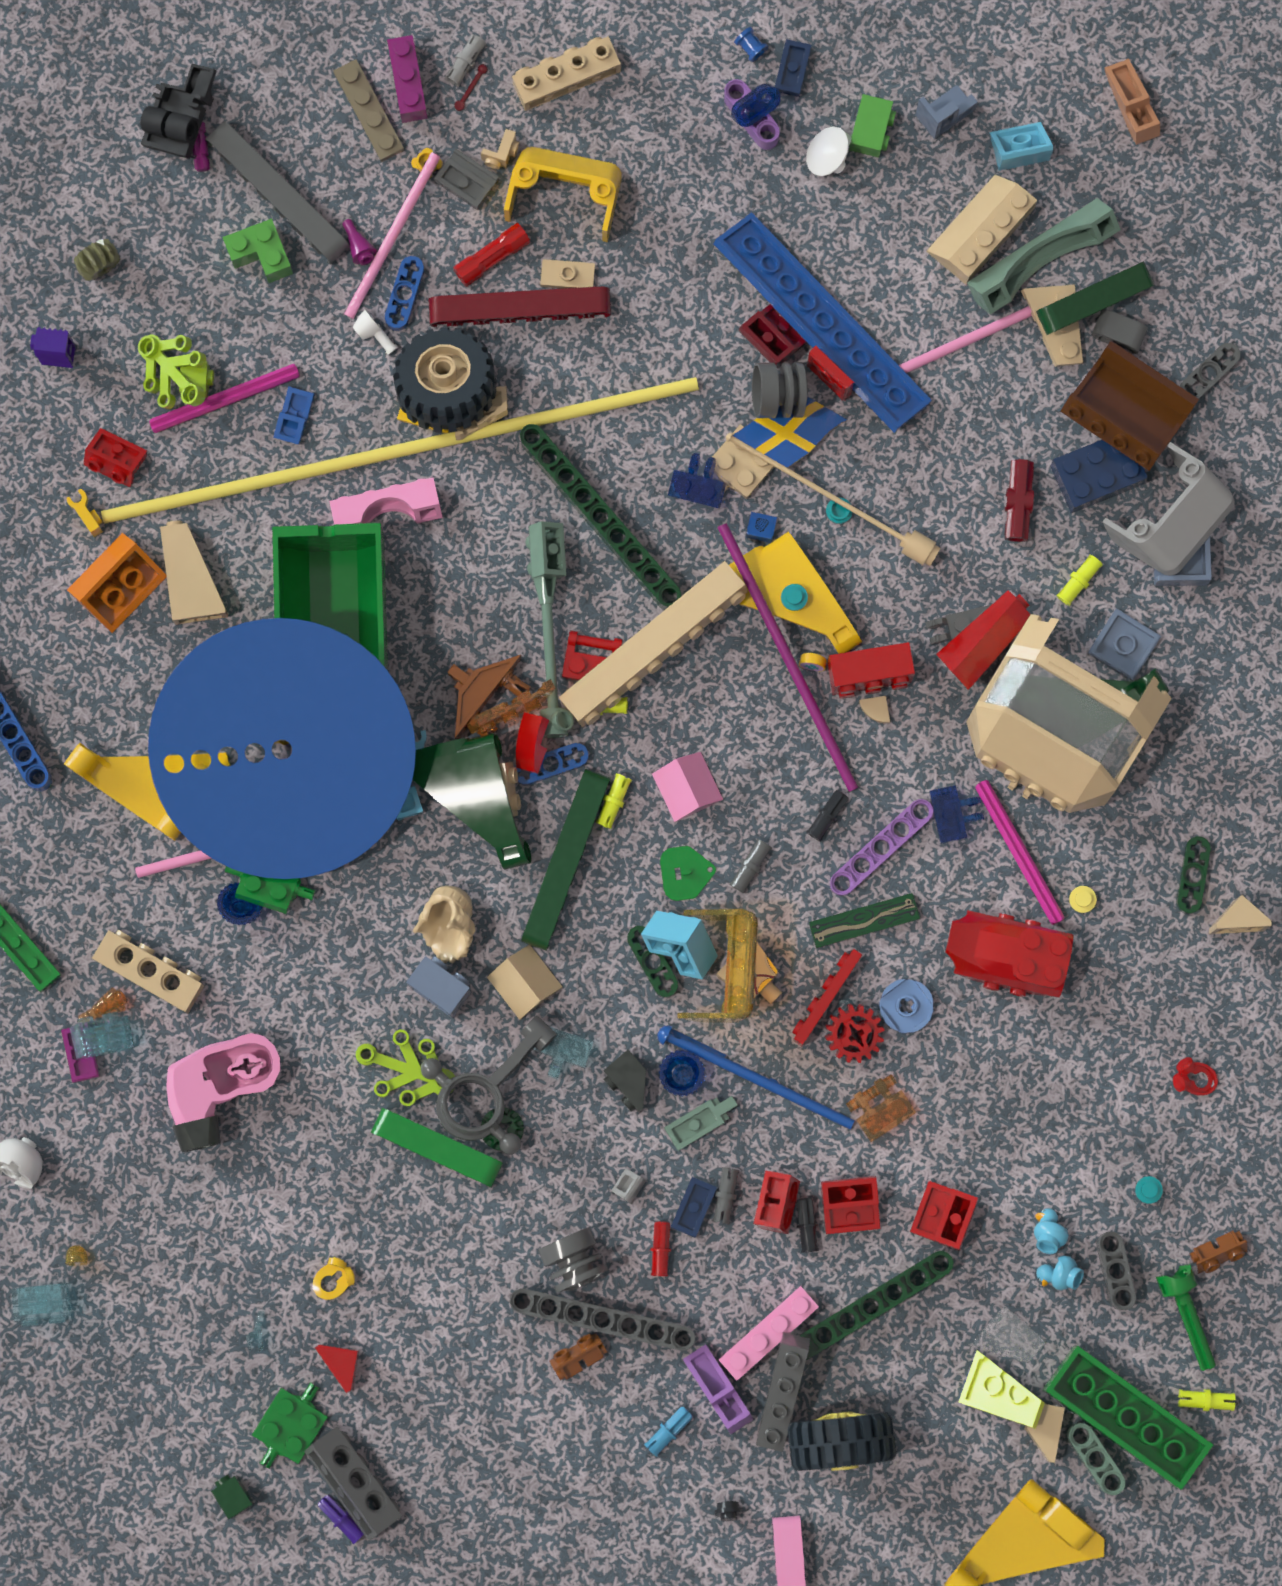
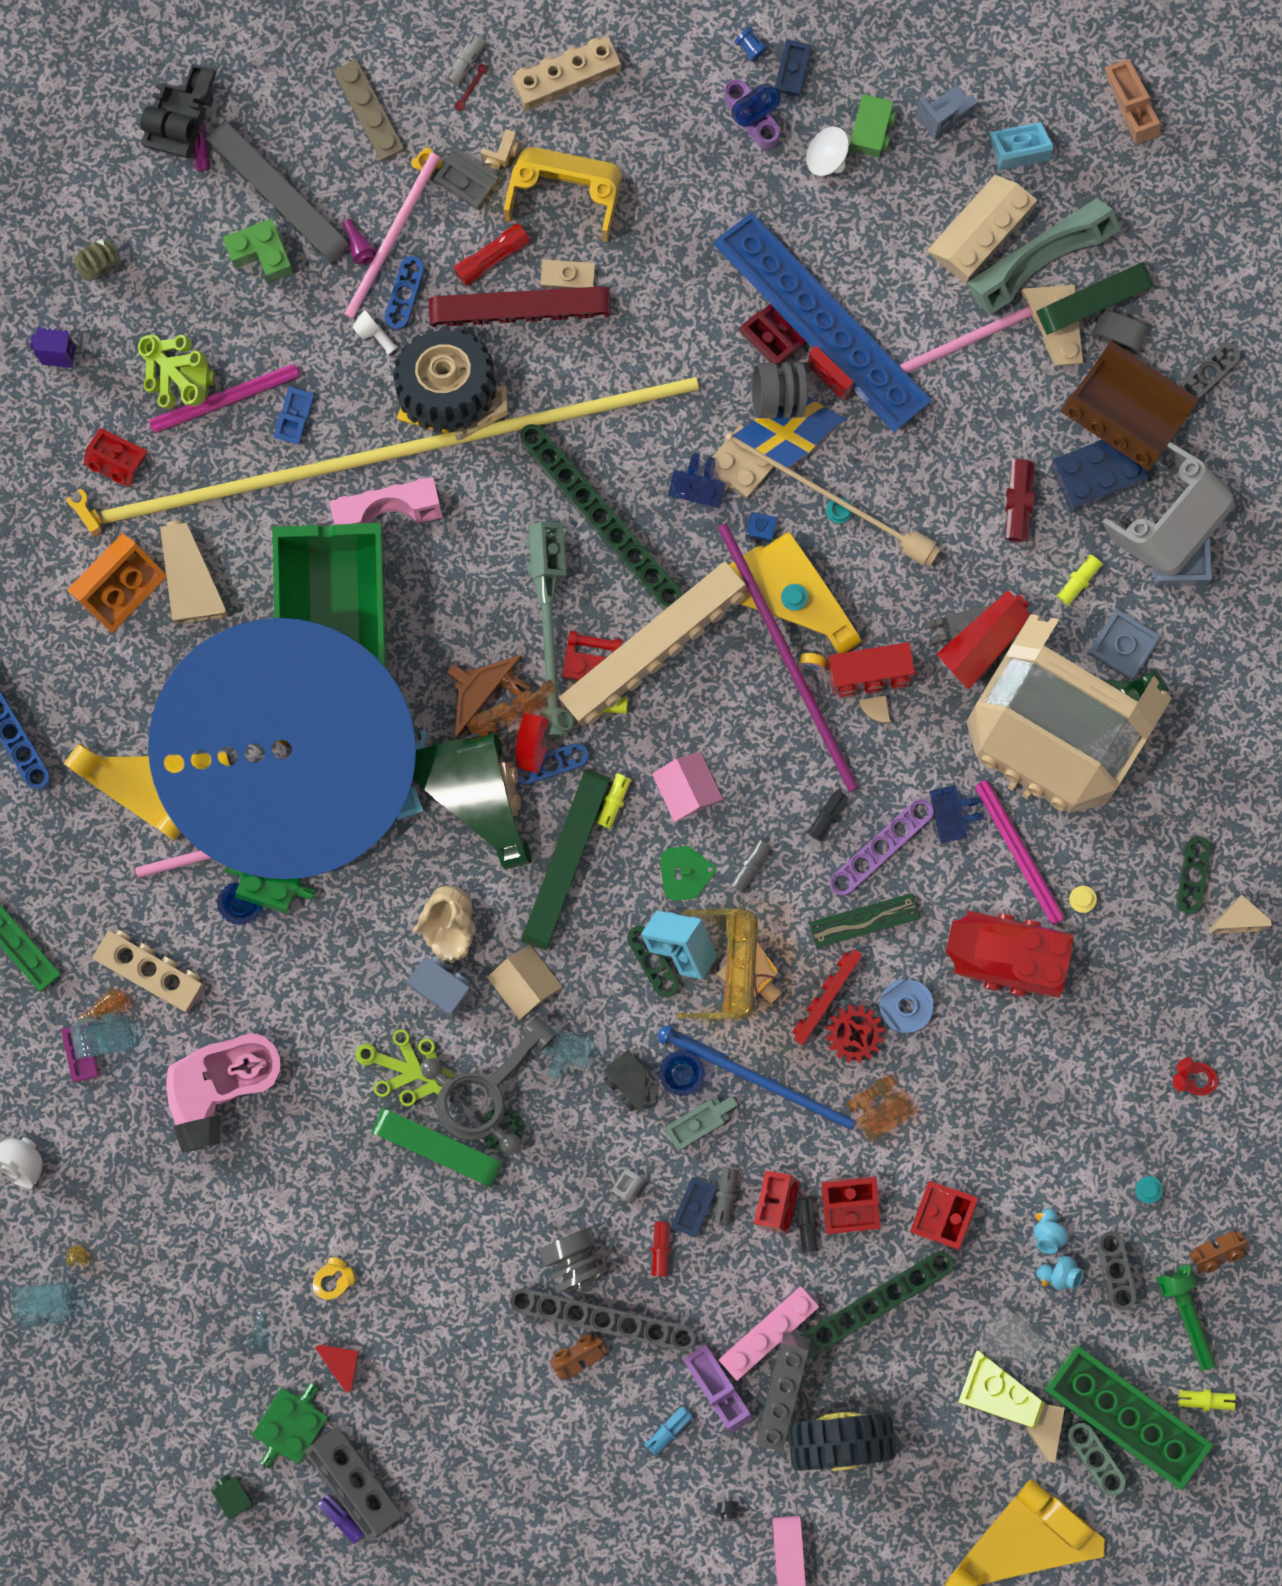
(407, 79): magenta arch -> none

